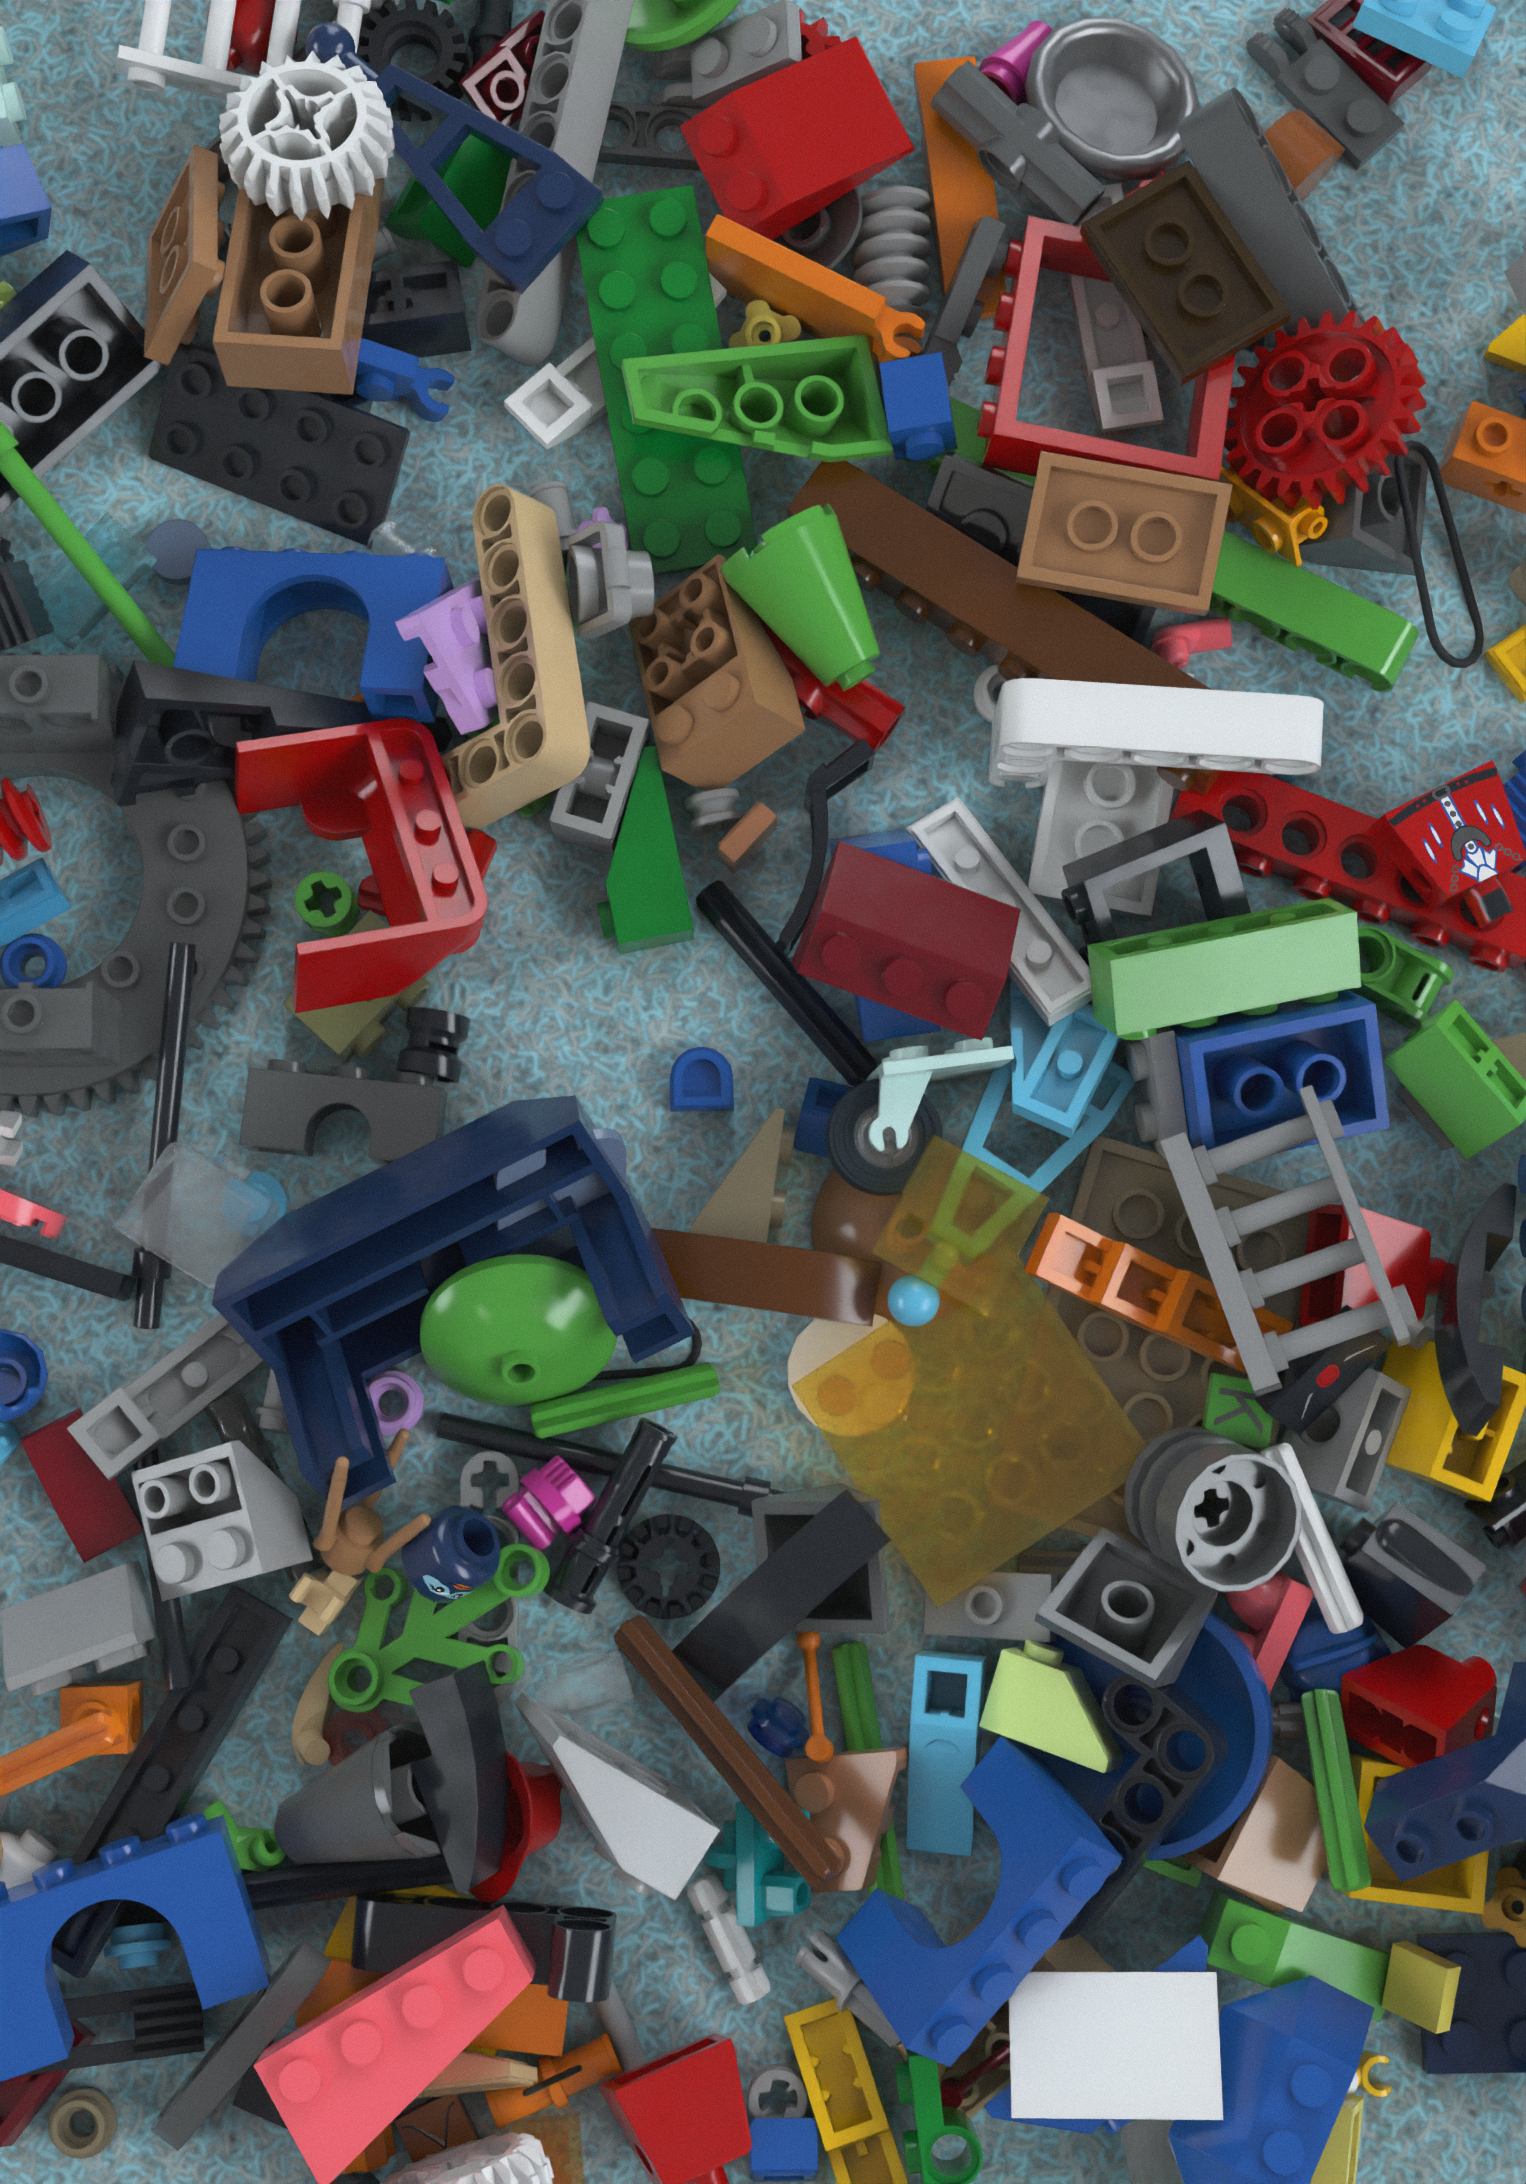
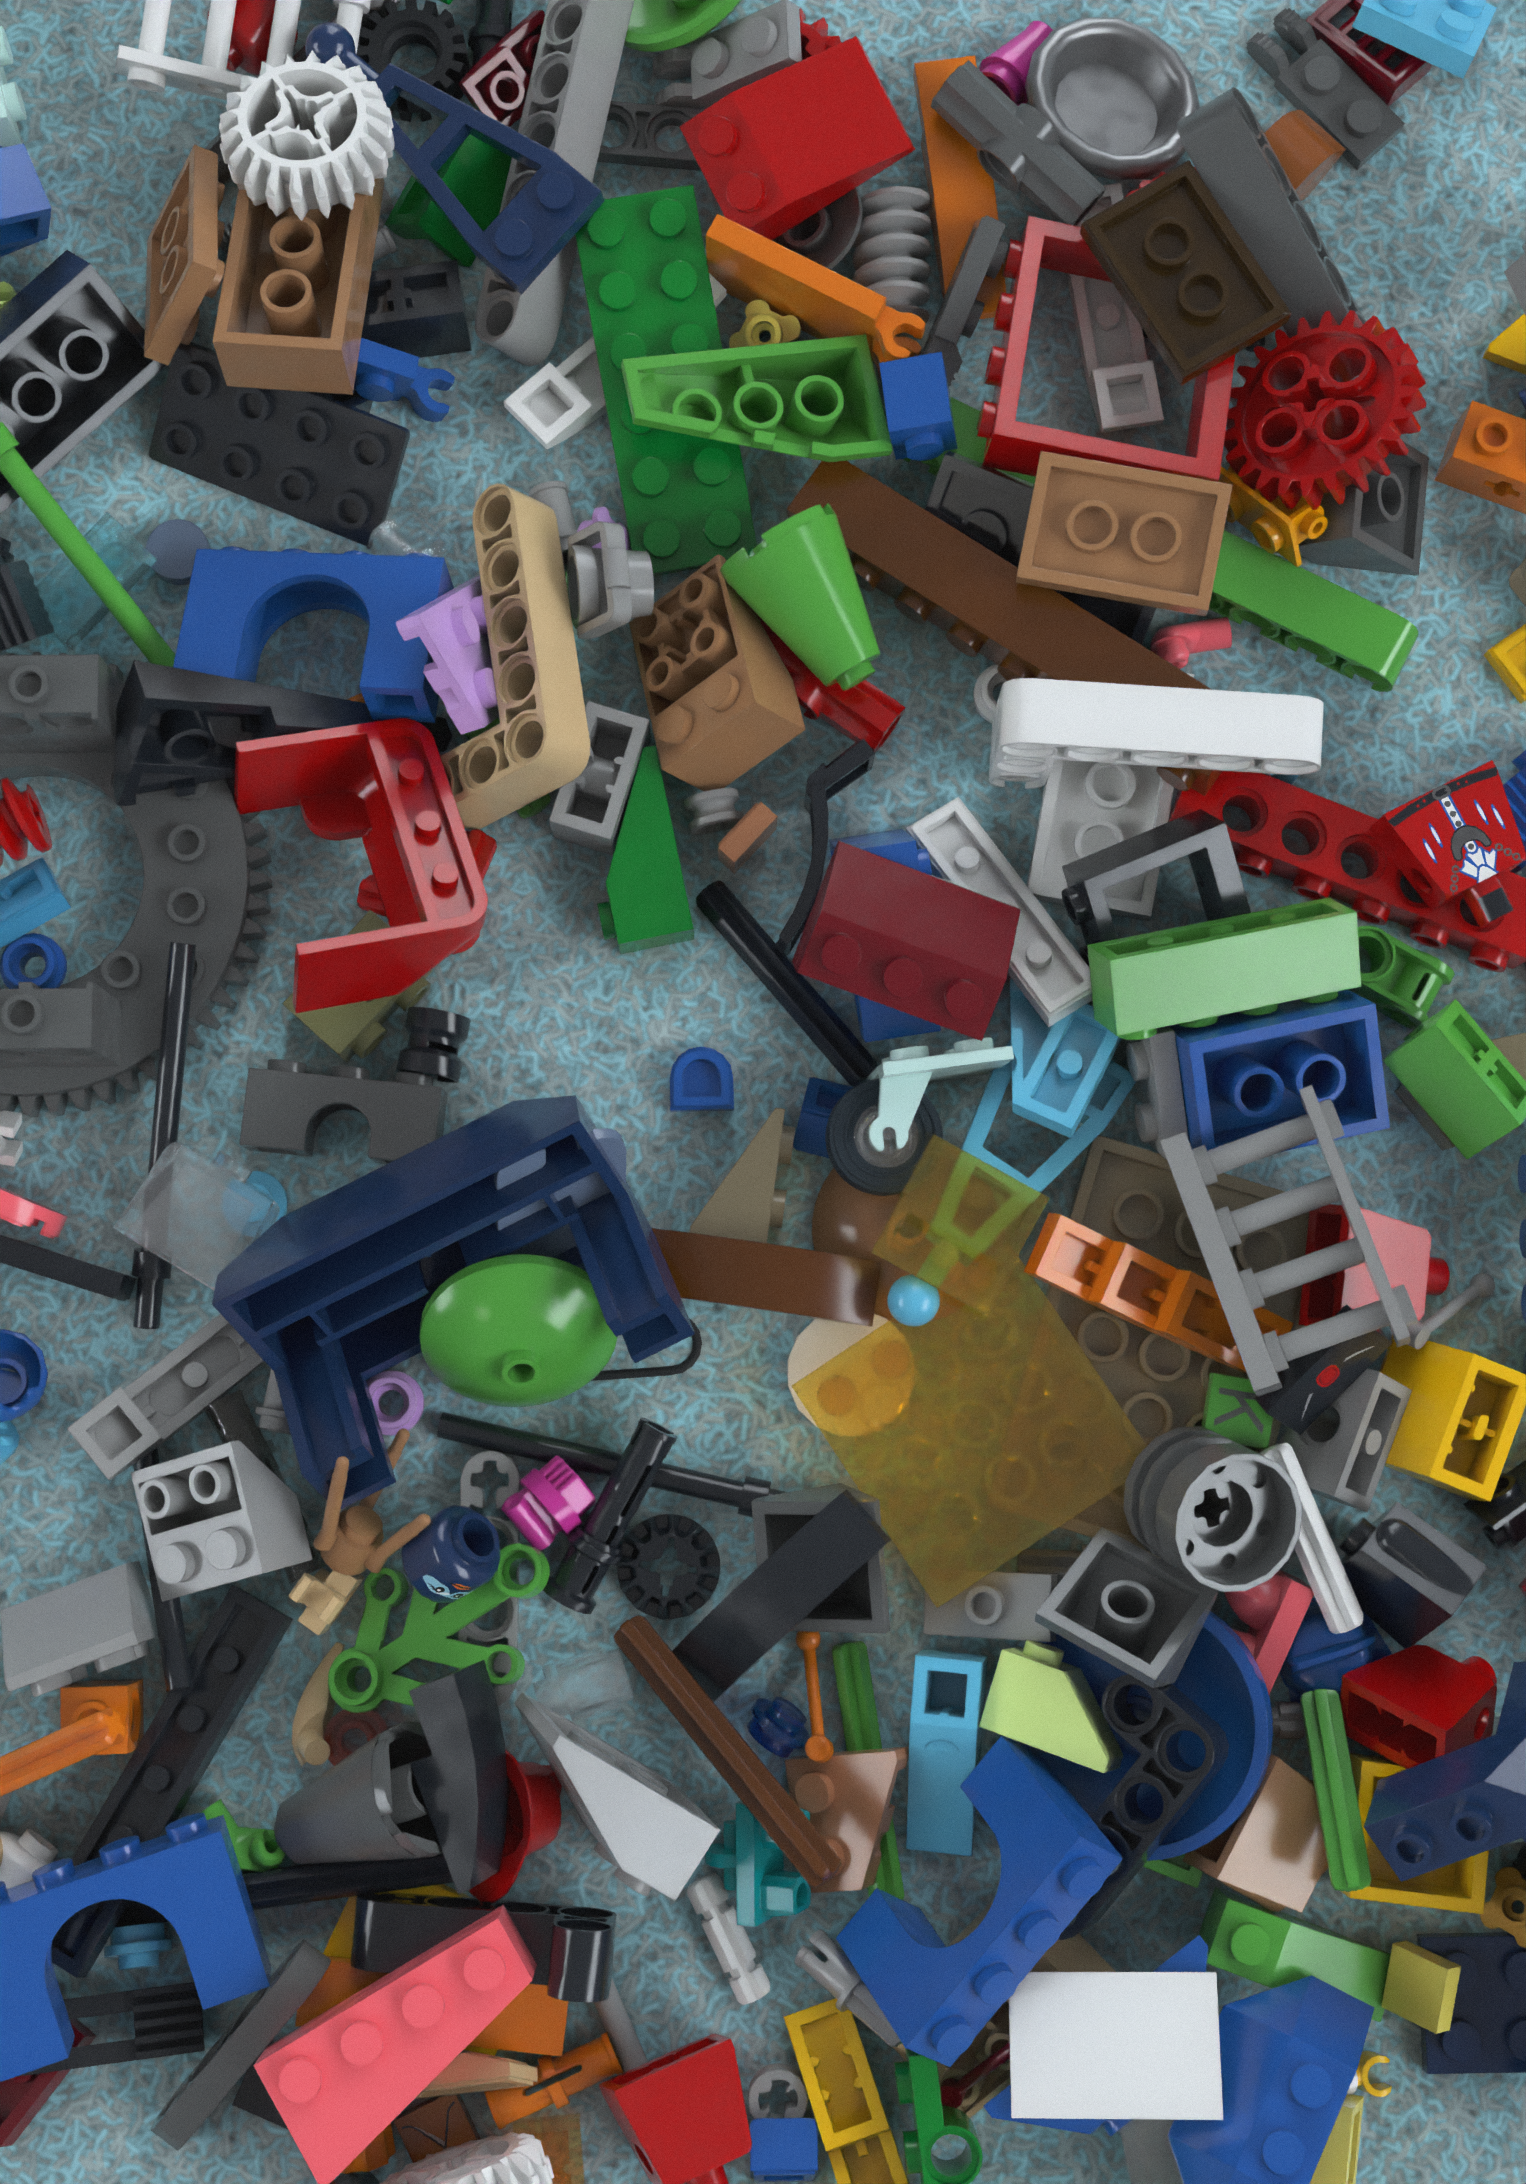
(64, 2134): dark tan plate -> none
(86, 1502): dark red slope -> none
(308, 903): bright green bush -> none
(624, 1400): bright green axle -> none
(1456, 550): black piece -> none
(1469, 1368): black slope -> none

